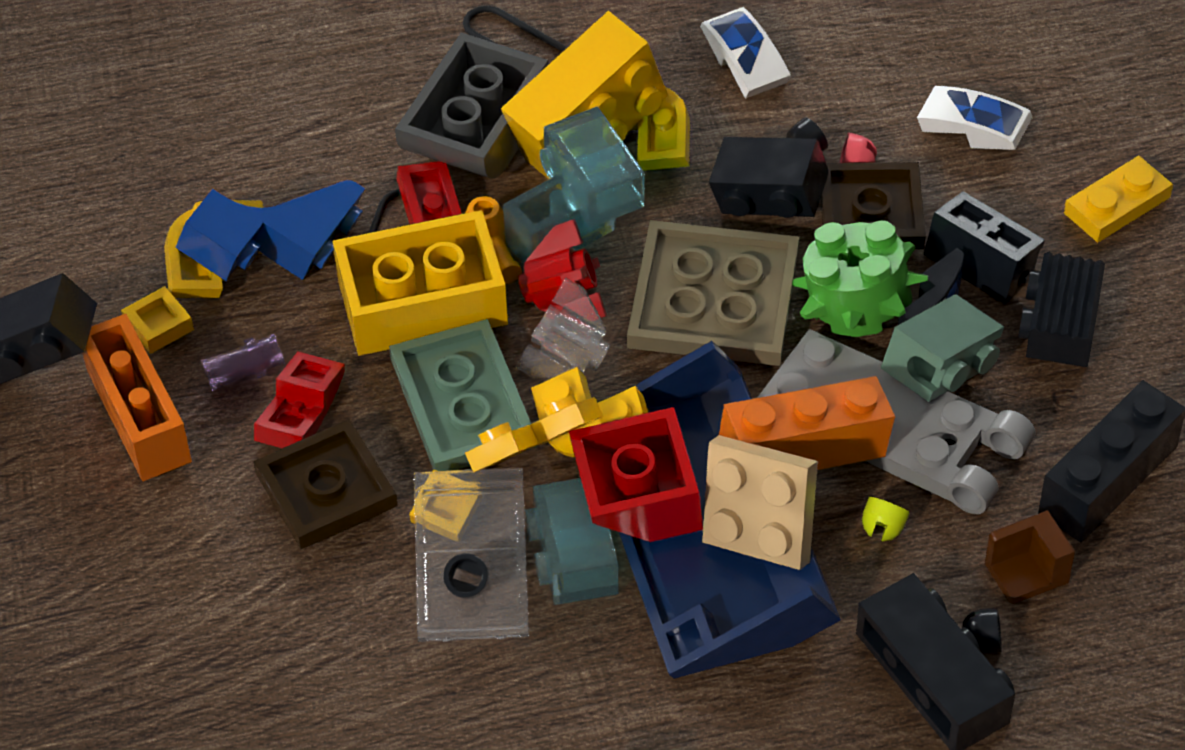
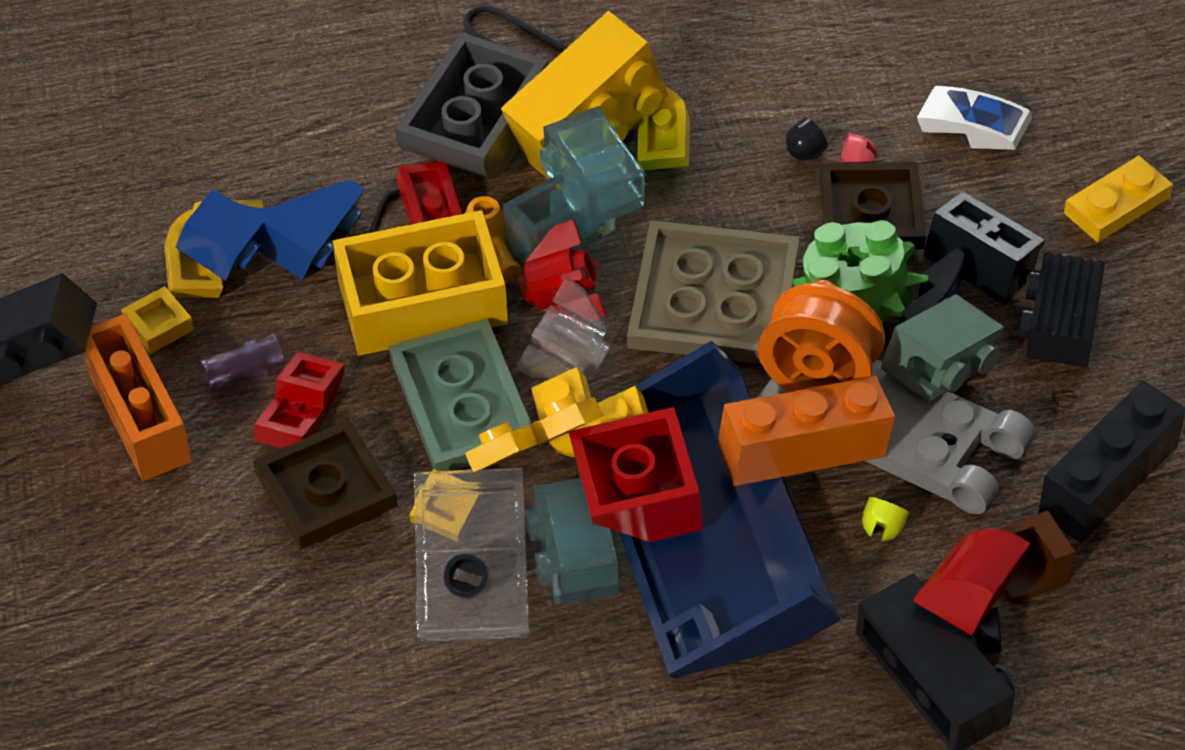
(747, 50): white slope -> none
(759, 502): tan plate -> none
(769, 176): black brick -> none
(820, 337): none -> orange wheel
(973, 577): none -> red brick

